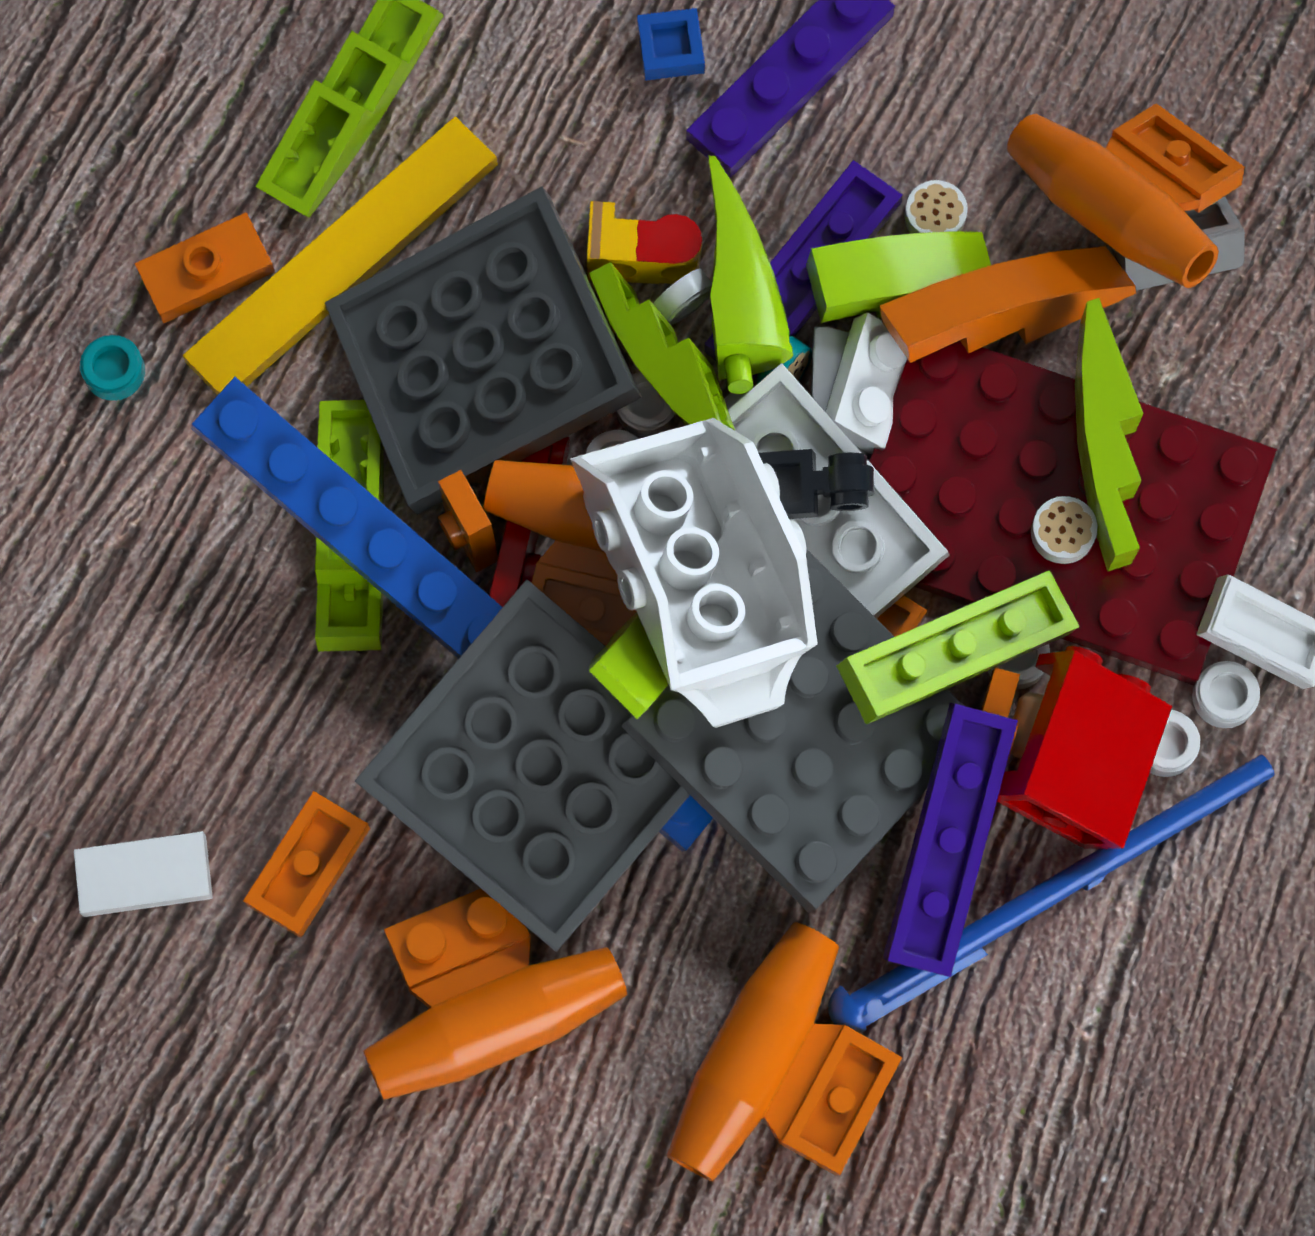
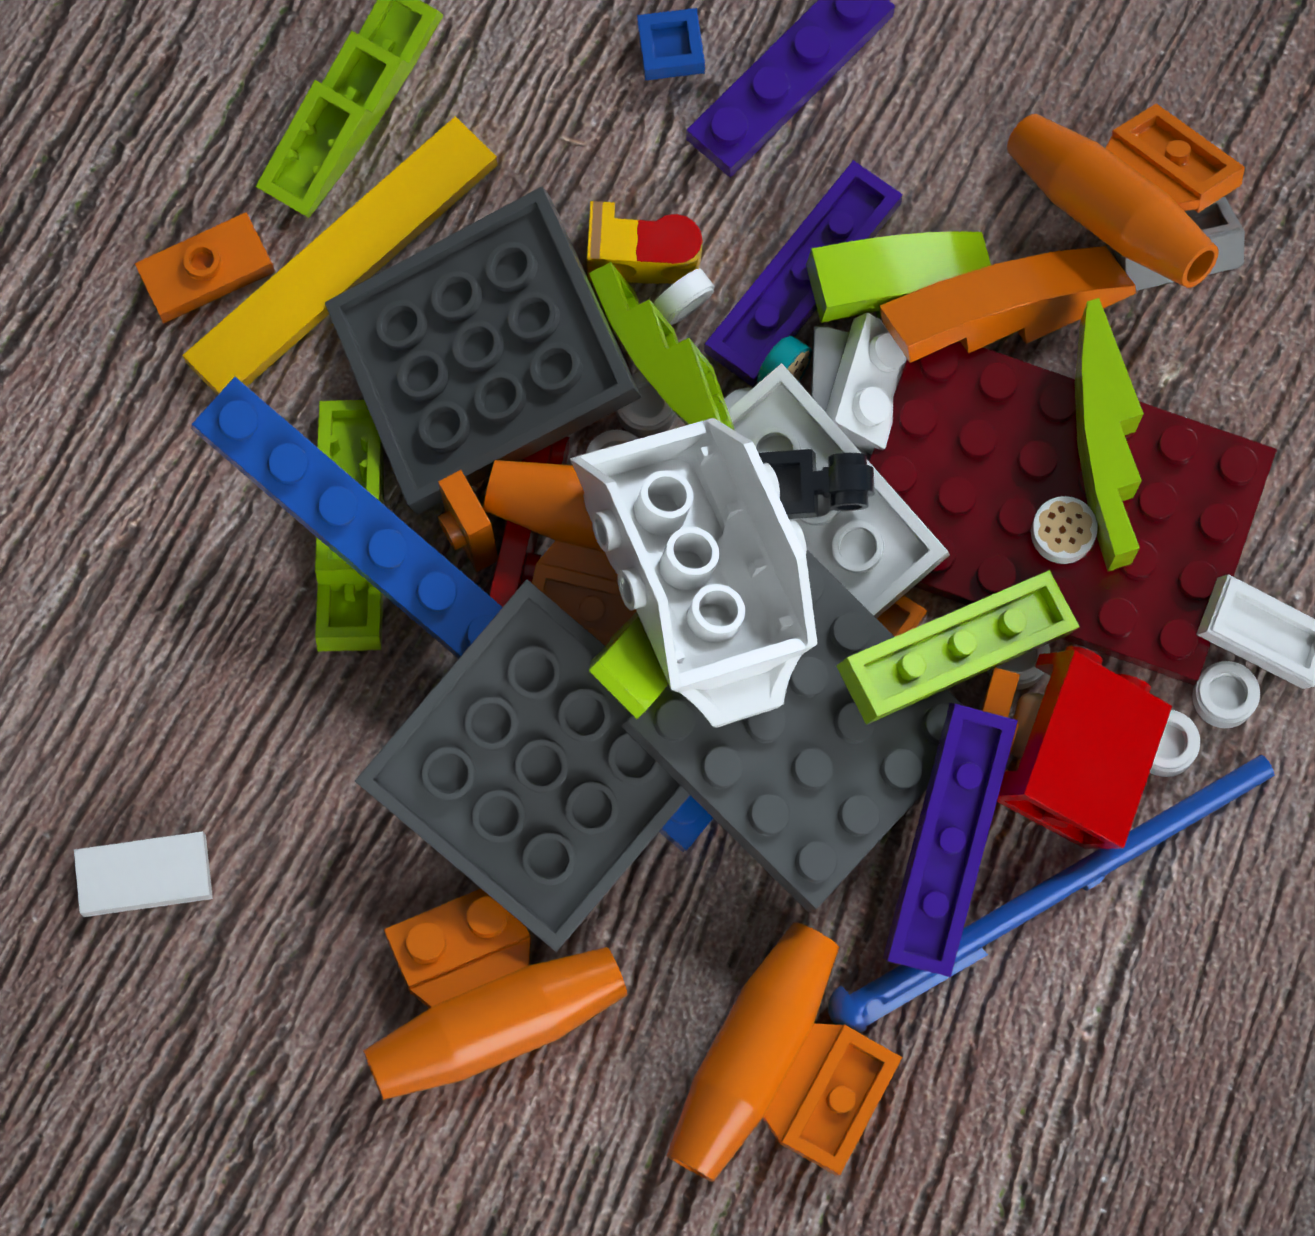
(112, 367): teal tile -> none
(307, 864): orange plate -> none
(744, 295): lime piece -> none
(935, 208): tile -> none

